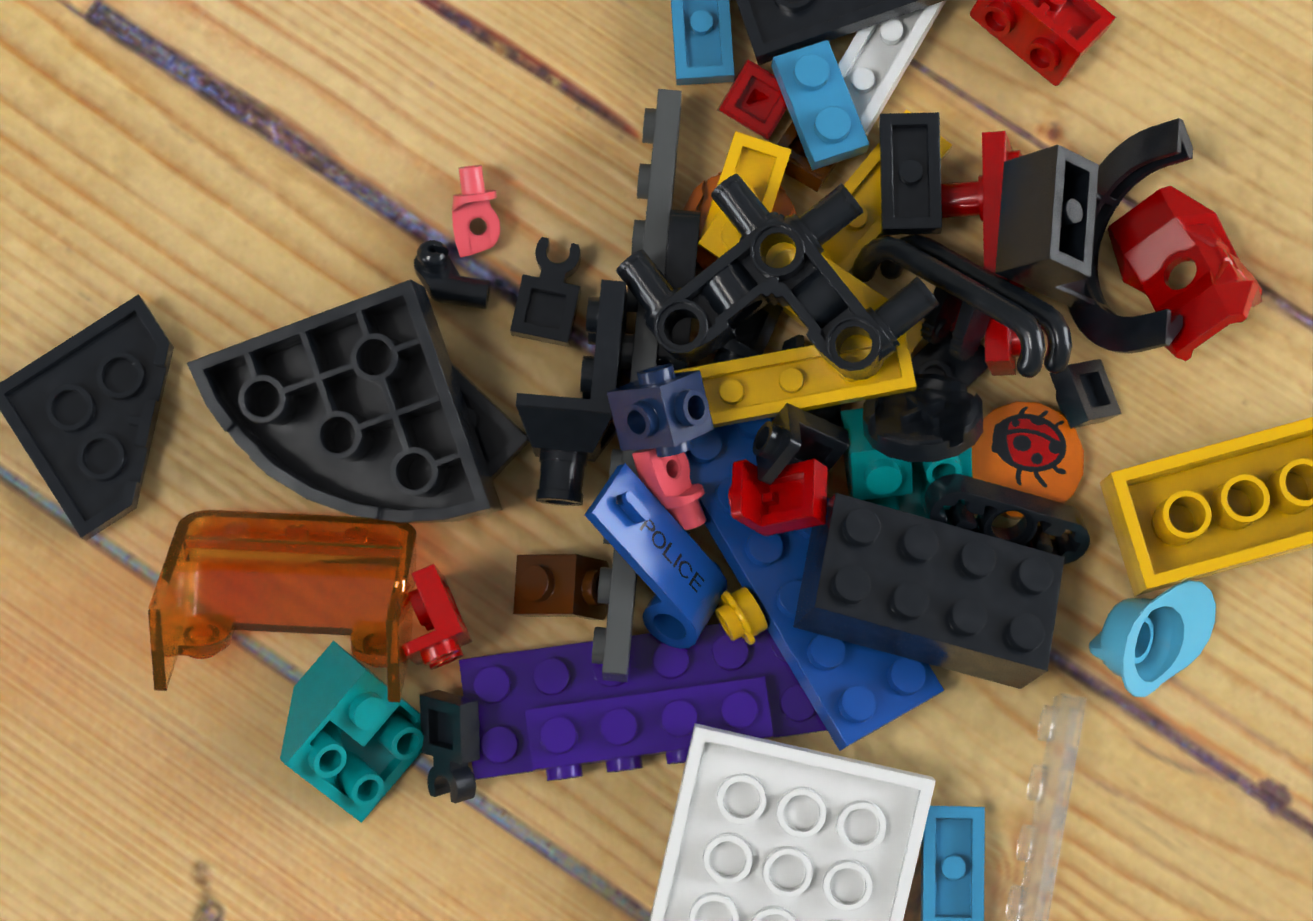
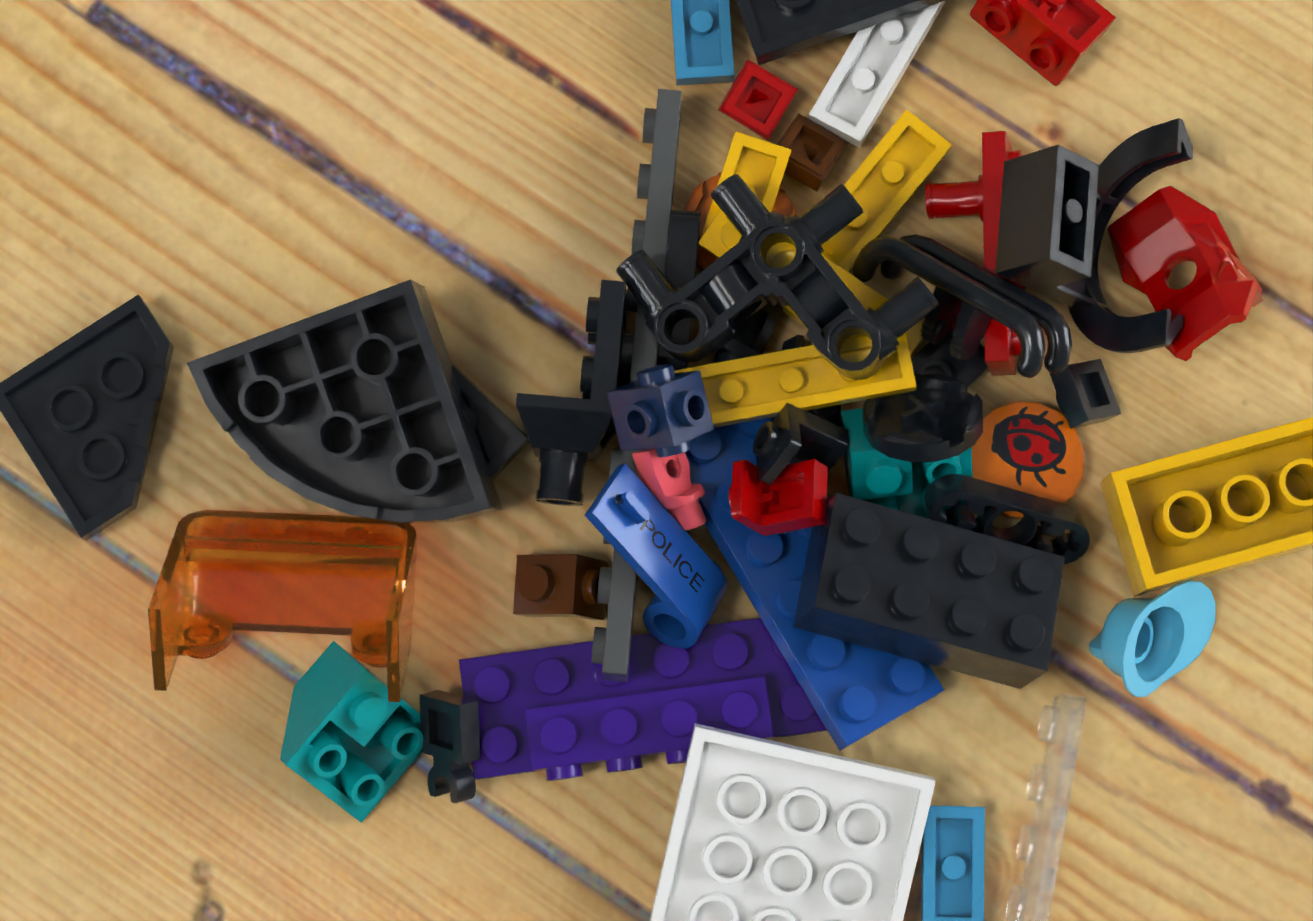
(438, 611): red bracket -> none
(443, 280): black arm -> none
(472, 204): coral piece -> none
(547, 303): black plate -> none
(741, 615): yellow plate -> none
(820, 105): dark azure plate -> none
(910, 173): black plate -> none

